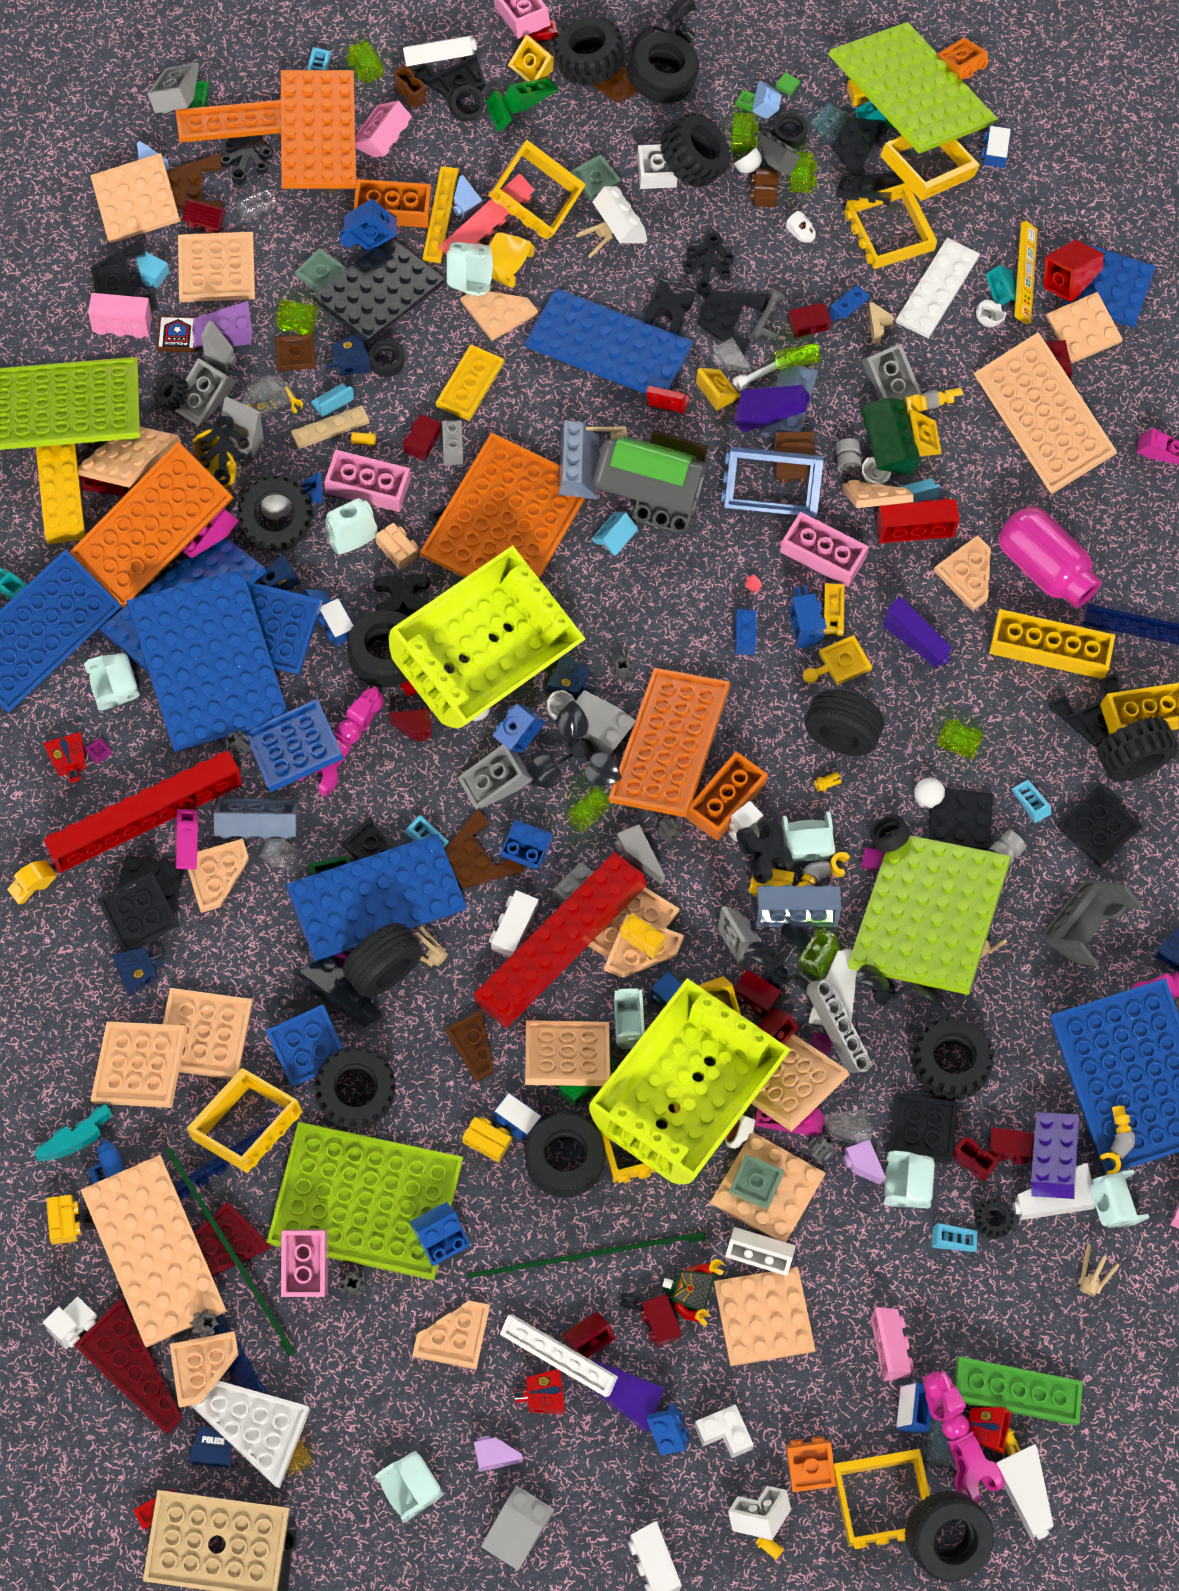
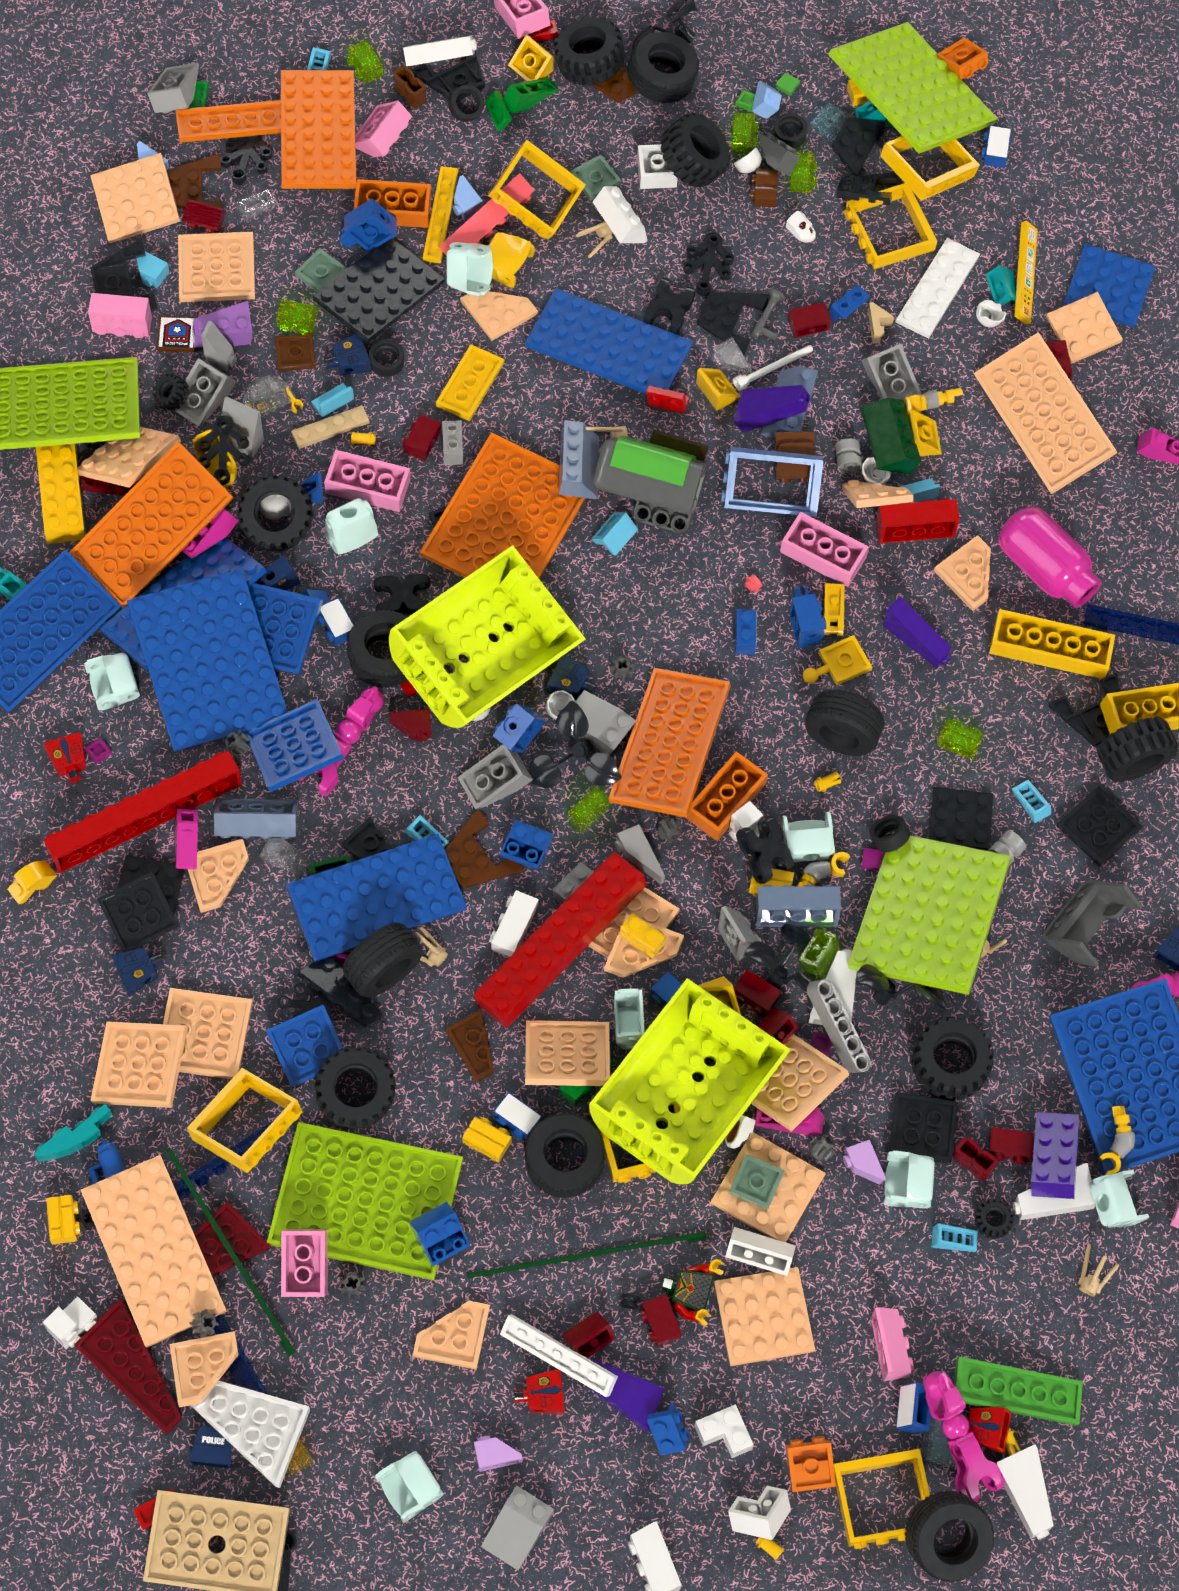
(397, 546): light nougat brick -> none
(798, 356): clear neon green brick -> none
(849, 1126): clear slope -> none
(929, 792): white hair -> none
(1071, 269): red slope -> none

